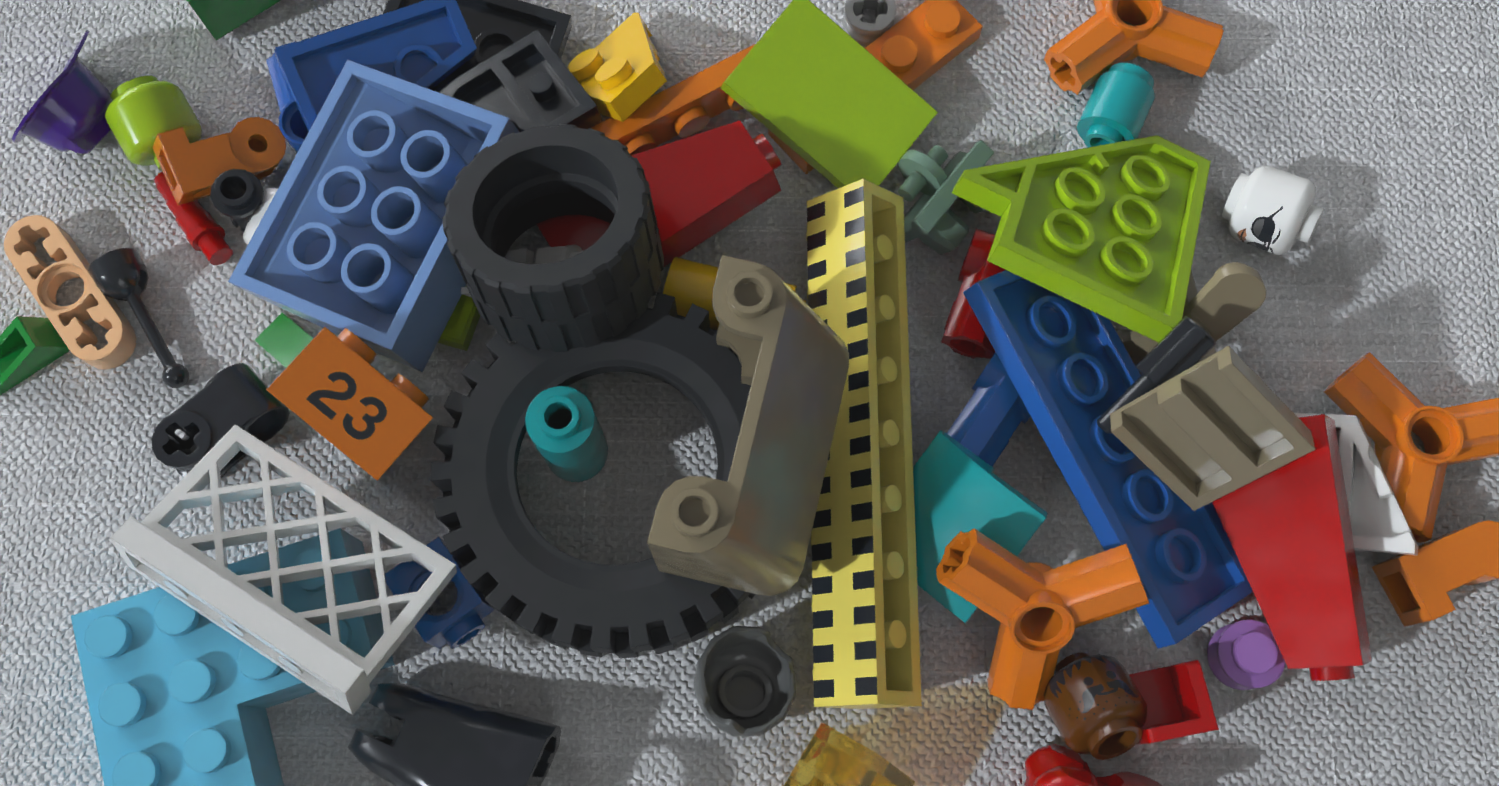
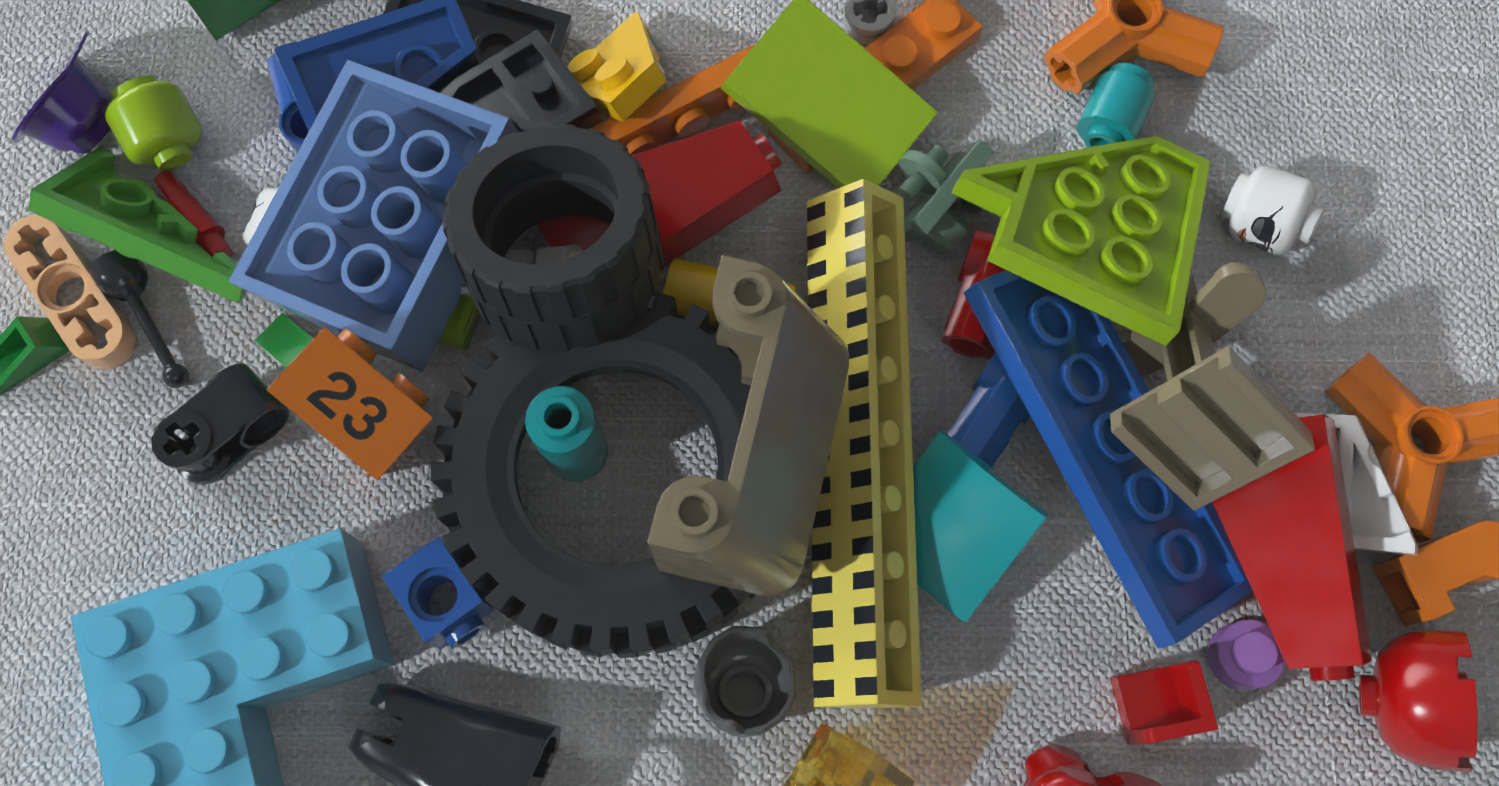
(130, 218): none -> bright green wing
(193, 167): orange leg -> none
(237, 195): black pin -> none
(253, 615): white fence -> none
(1036, 606): orange piece -> none
(1095, 705): reddish brown head -> none
(1171, 356): black axle -> none
(1422, 700): none -> red cylinder

